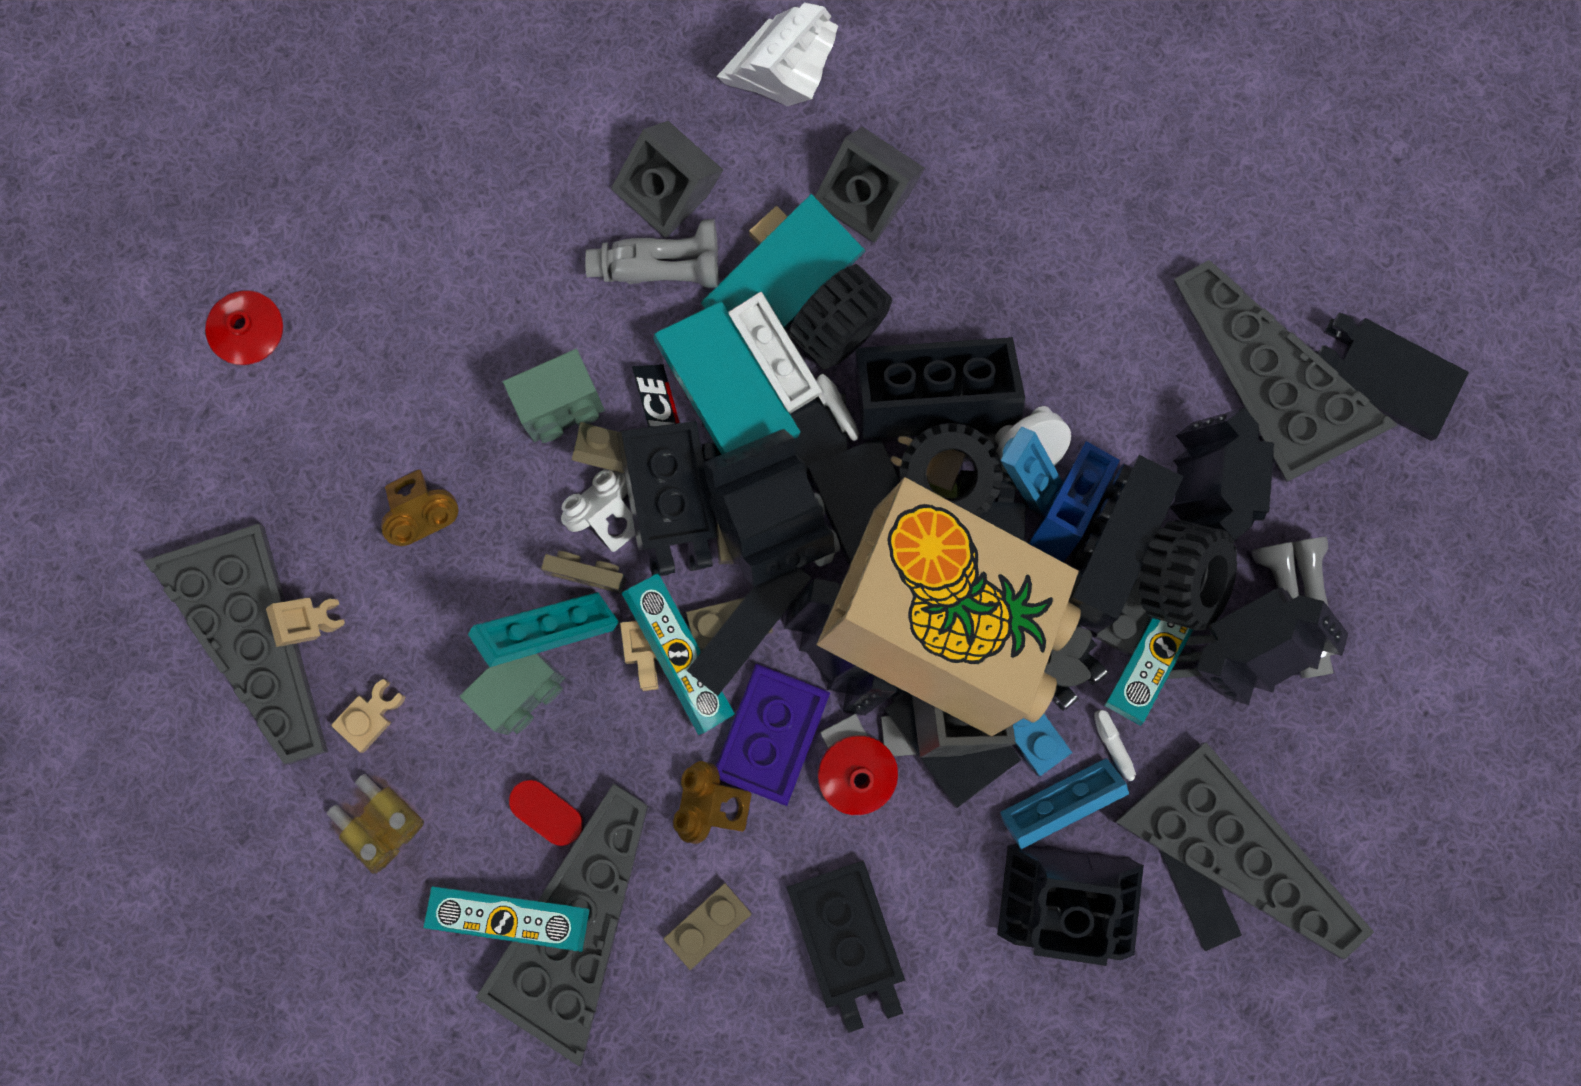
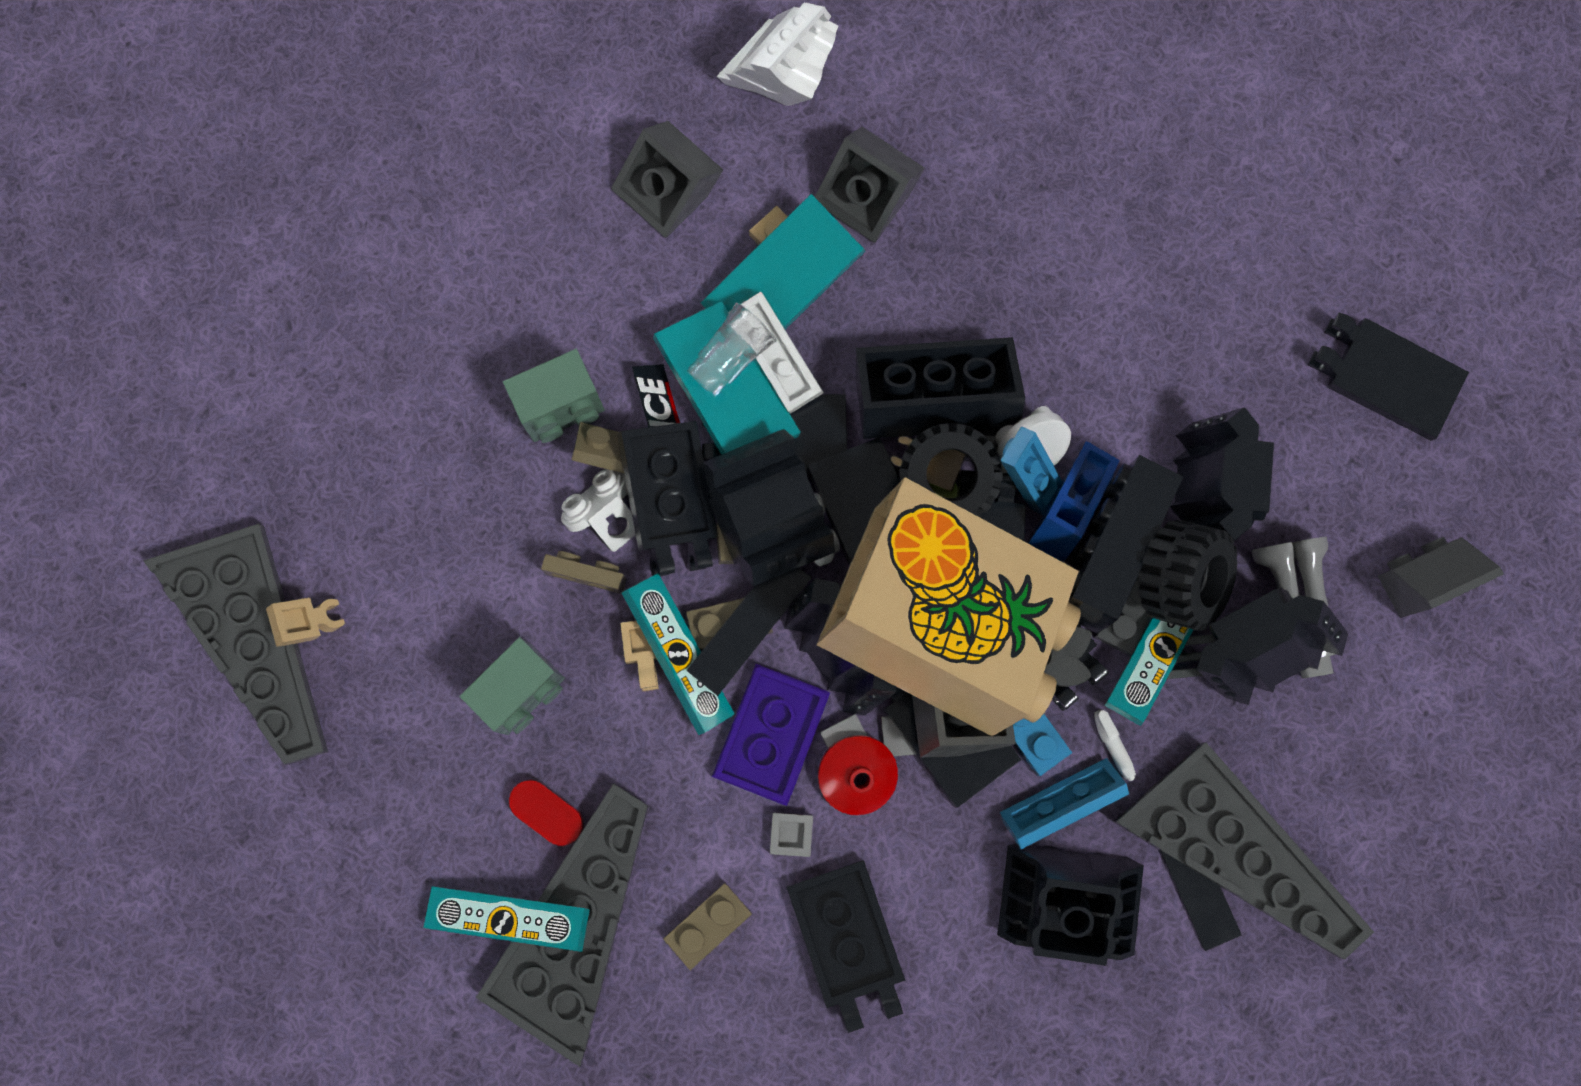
(255, 339): red dish -> none
(365, 720): tan plate -> none
(380, 829): clear yellow piece -> none
(417, 513): pearl gold bracket -> none
(542, 629): teal tile -> none
(640, 259): light grey piece -> none
(702, 804): pearl gold bracket -> none
(731, 349): none -> clear plant
(791, 834): none -> light grey tile
(834, 401): white piece -> none
(840, 316): black tyre -> none
(1279, 378): dark grey wing -> none
(1437, 575): none -> dark grey slope

